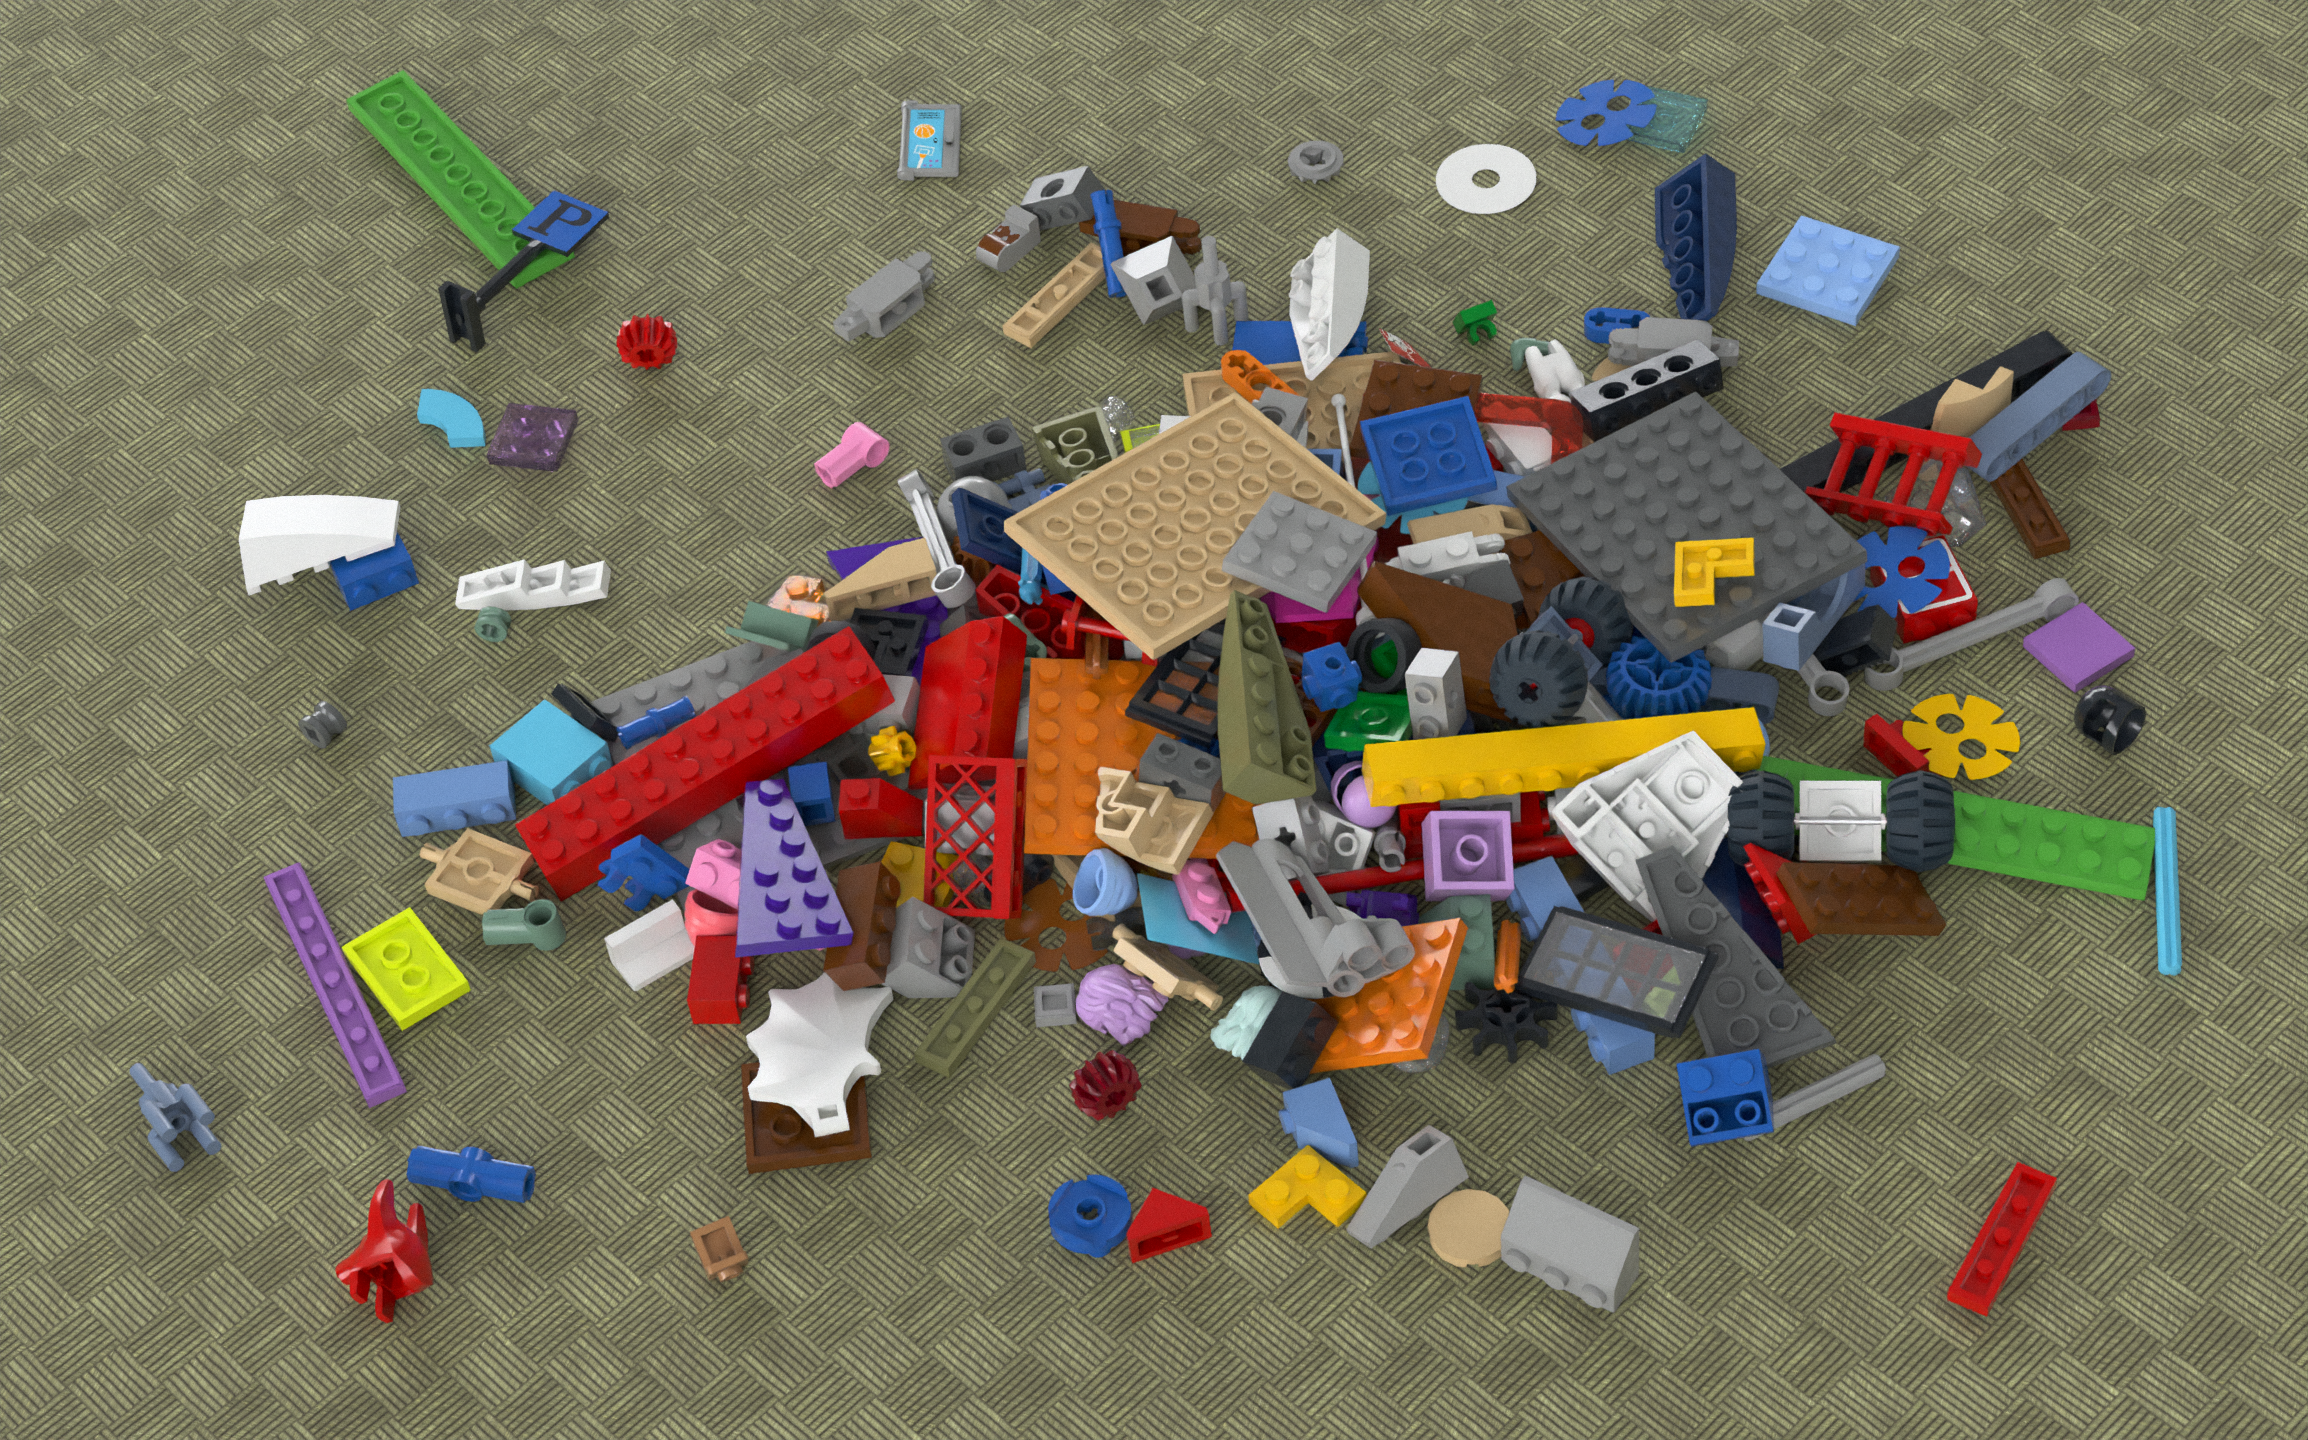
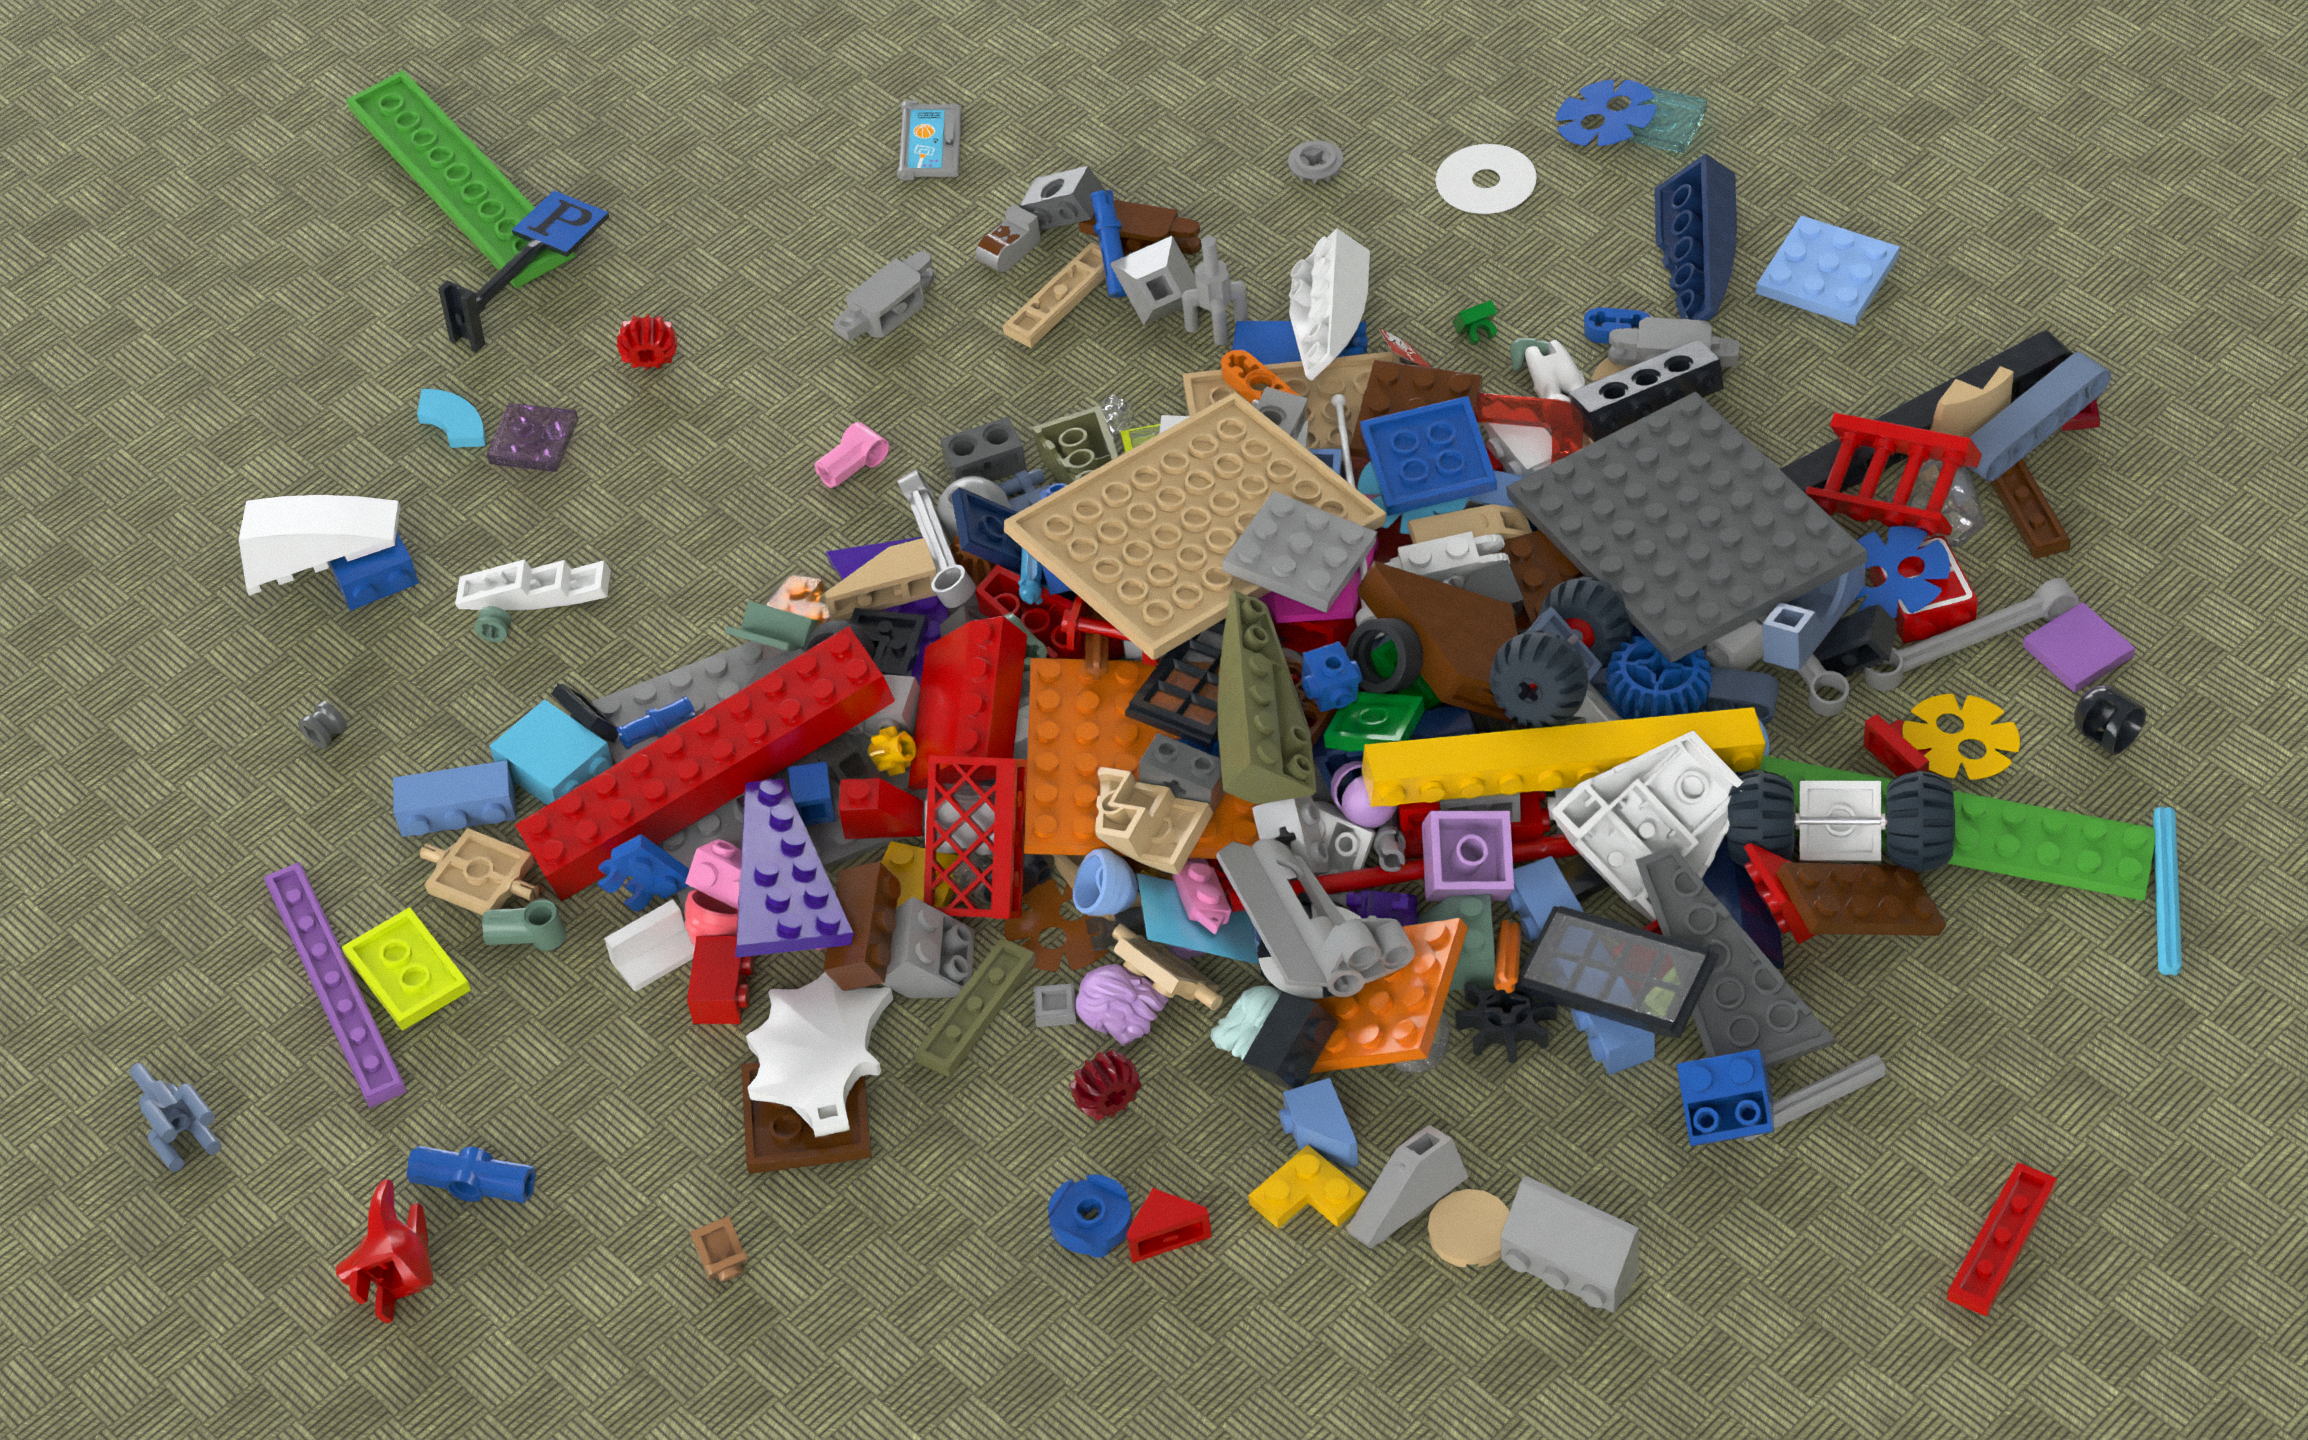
(1435, 694): light grey brick -> none
(1703, 561): yellow plate -> none

